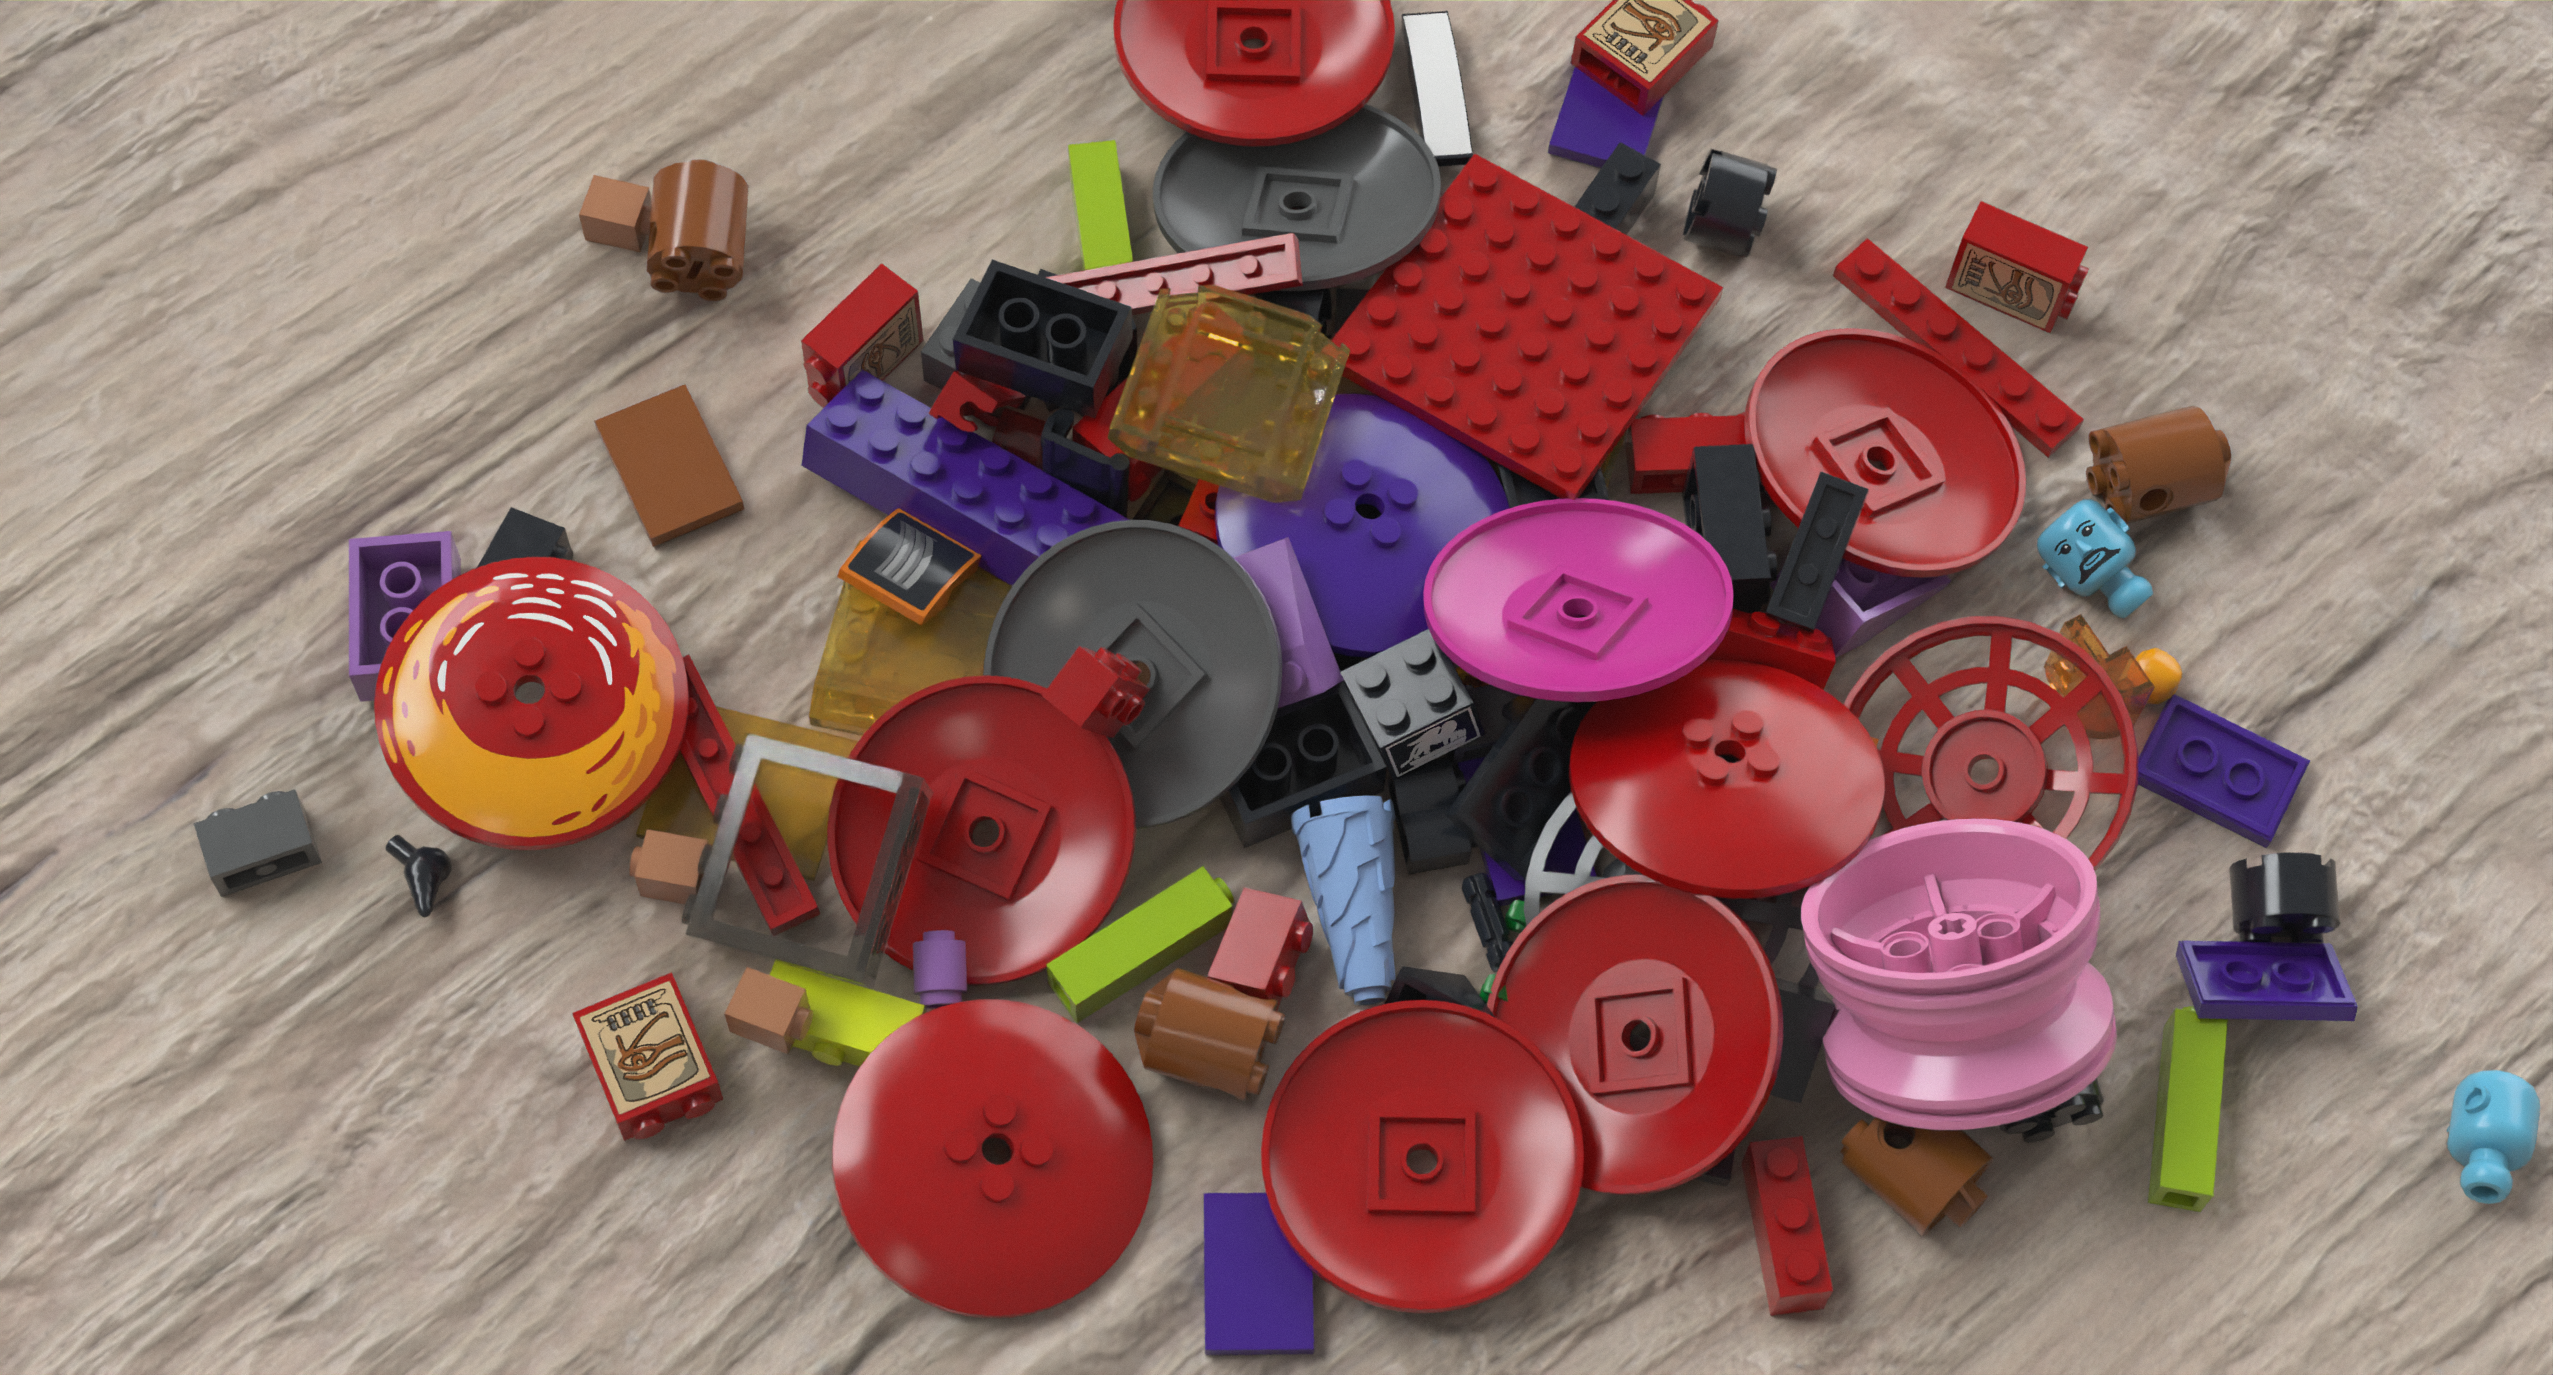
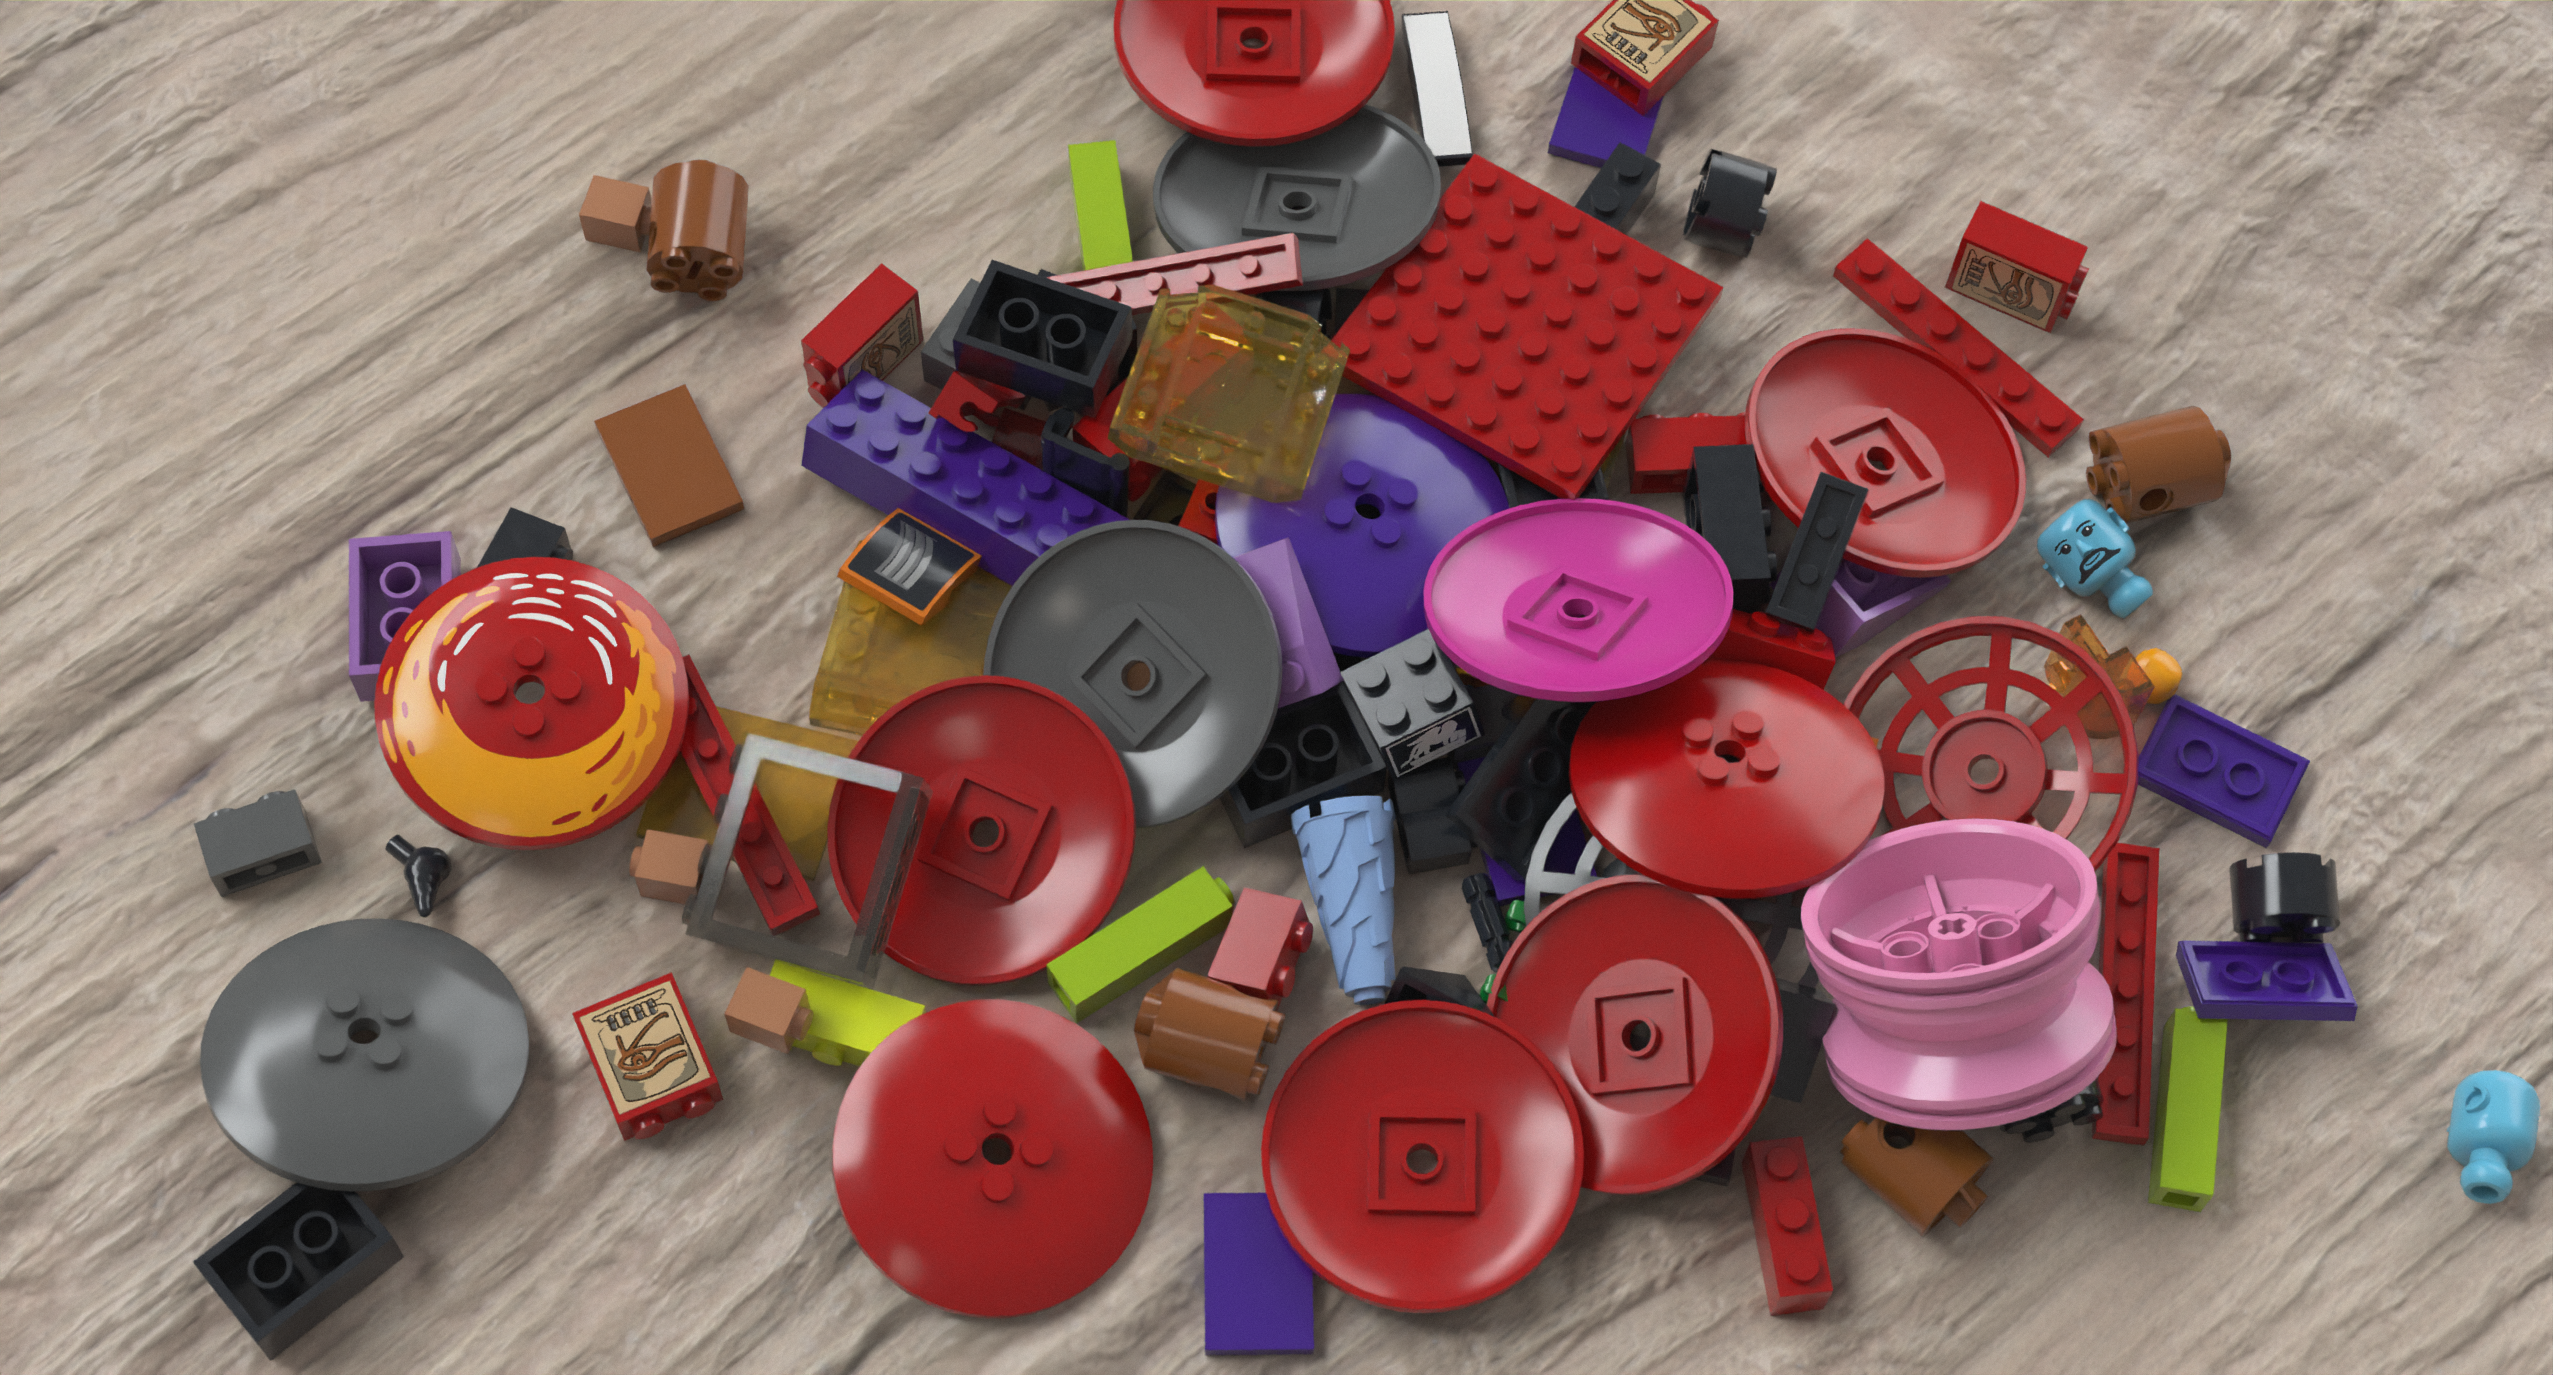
(297, 1263): none -> black brick
(377, 1112): none -> dark grey dish
(939, 969): medium lavender brick -> none
(1098, 691): red brick -> none
(2129, 969): none -> red plate

